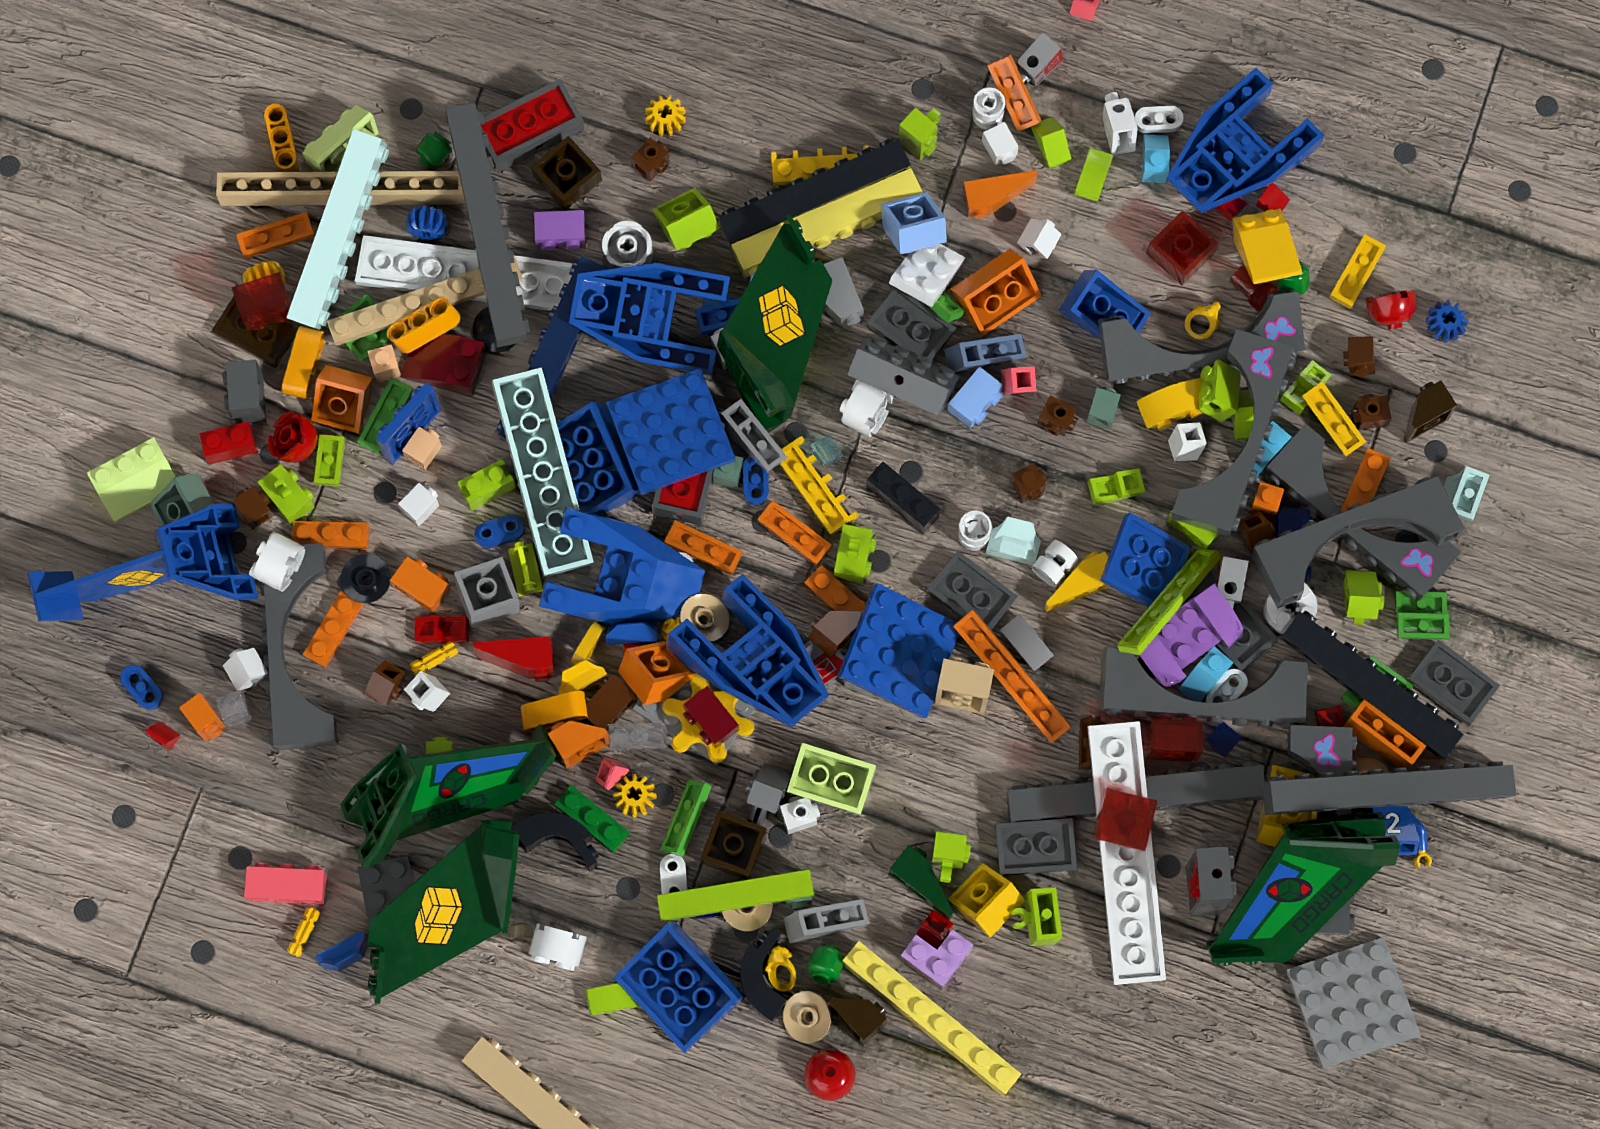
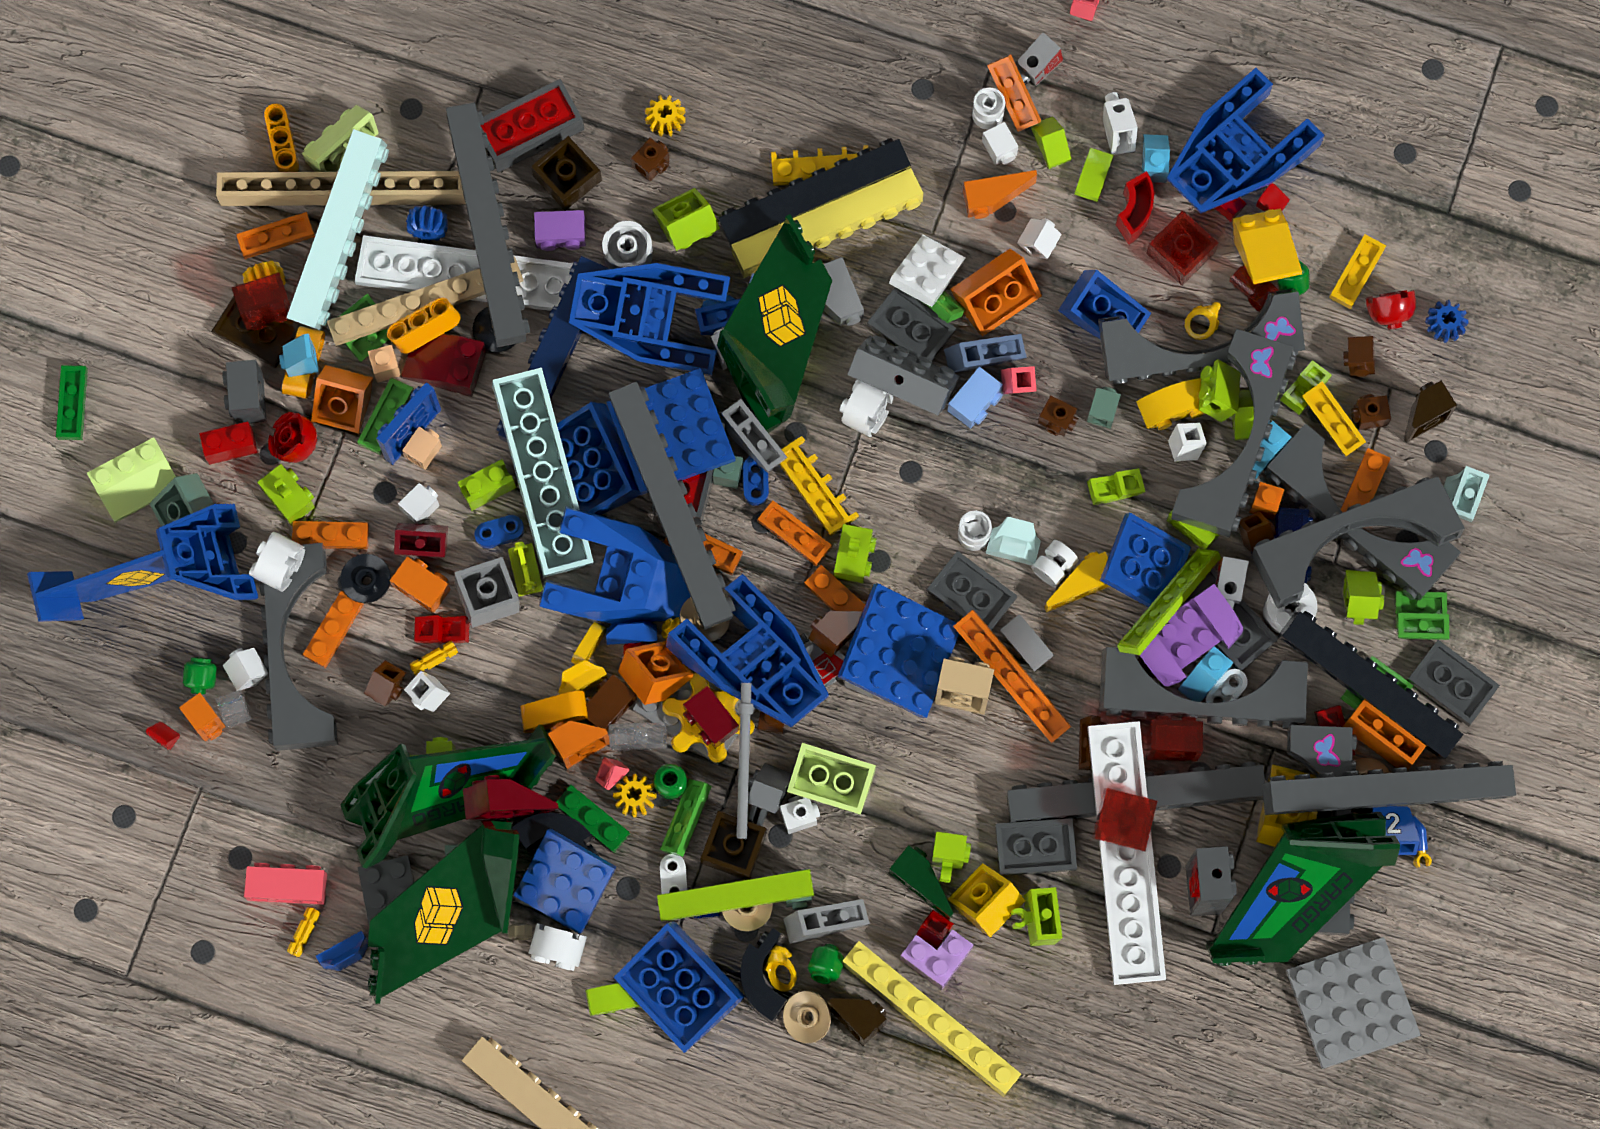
(71, 402): none -> green plate
(142, 688): blue plate -> none
(199, 675): none -> green head
(253, 506): reddish brown brick -> none
(299, 357): none -> medium azure slope
(329, 460): lime plate -> none
(421, 539): none -> dark red brick
(434, 150): green head -> none
(503, 800): none -> dark red slope
(523, 656): red slope -> none
(565, 881): none -> blue plate
(670, 505): none -> dark grey brick
(674, 773): none -> green head
(745, 710): none -> light grey bar
(769, 724): none -> reddish brown plate
(825, 451): clear light blue tile -> none
(829, 1074): red cylinder -> none
(903, 497): black brick -> none
(913, 223): light blue brick -> none
(919, 132): lime brick -> none
(1029, 483): reddish brown brick -> none
(1136, 215): none -> red brick
(1157, 117): white plate -> none
(1223, 739): clear blue tile -> none

